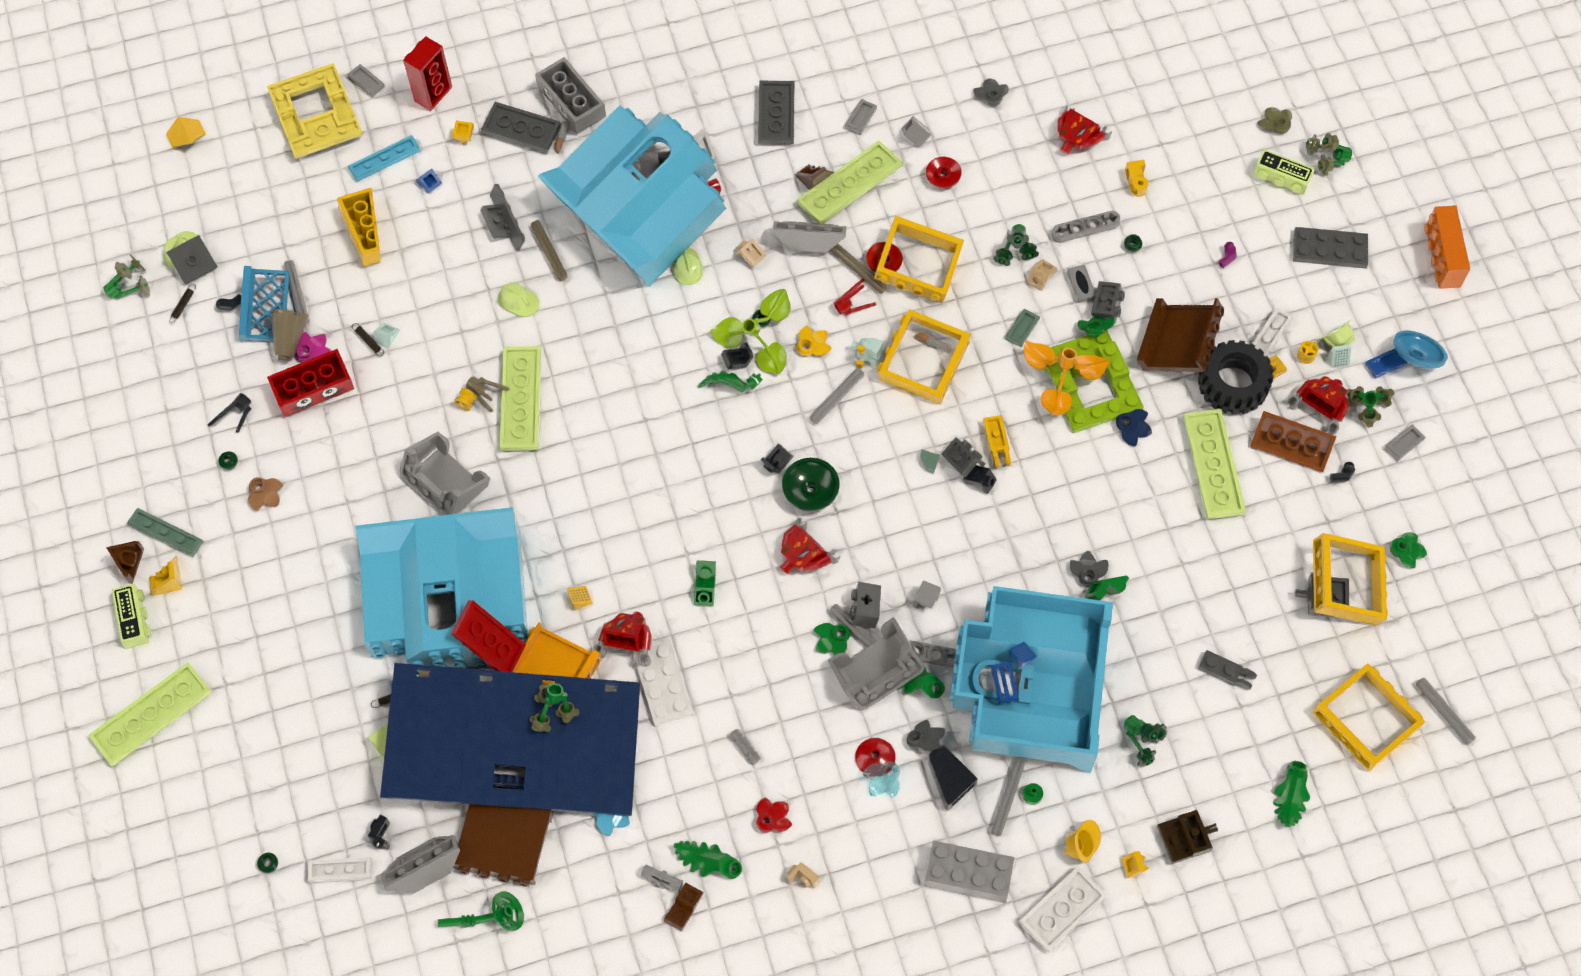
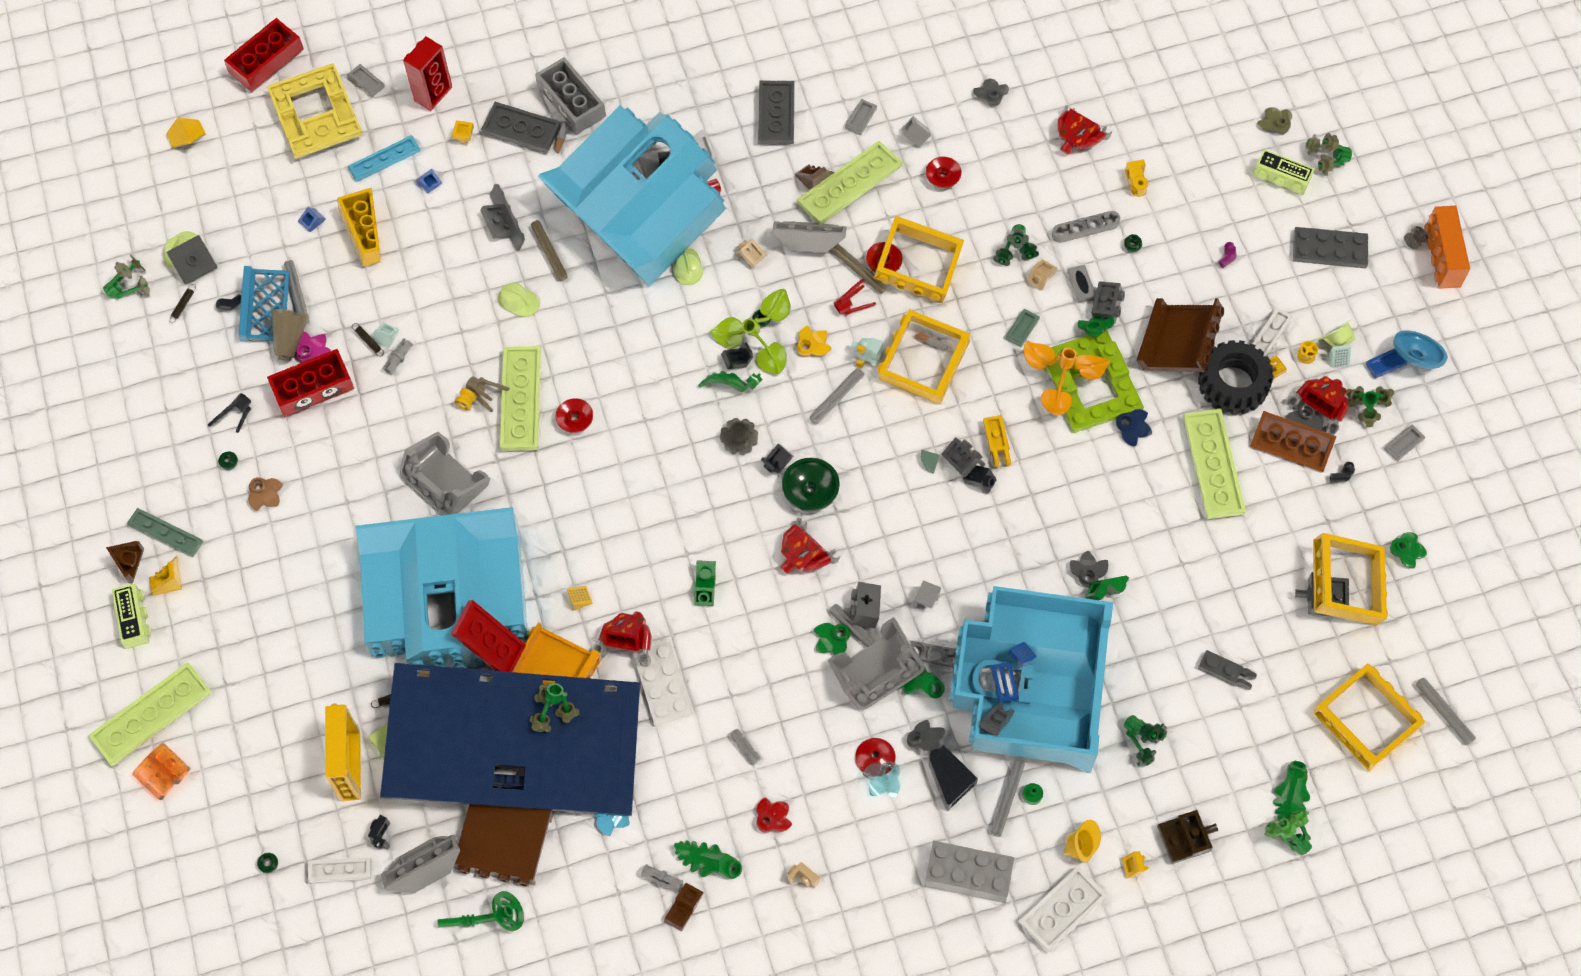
(161, 771): none -> clear orange slope
(263, 54): none -> red brick
(311, 219): none -> blue slope
(342, 752): none -> yellow window
(397, 356): none -> light grey pin
(574, 408): none -> red dish
(739, 436): none -> clear smoke plant
(996, 720): none -> dark grey hinge
(1287, 828): none -> plant
(1311, 420): none -> dark grey plate
(1415, 238): none -> clear smoke wheel

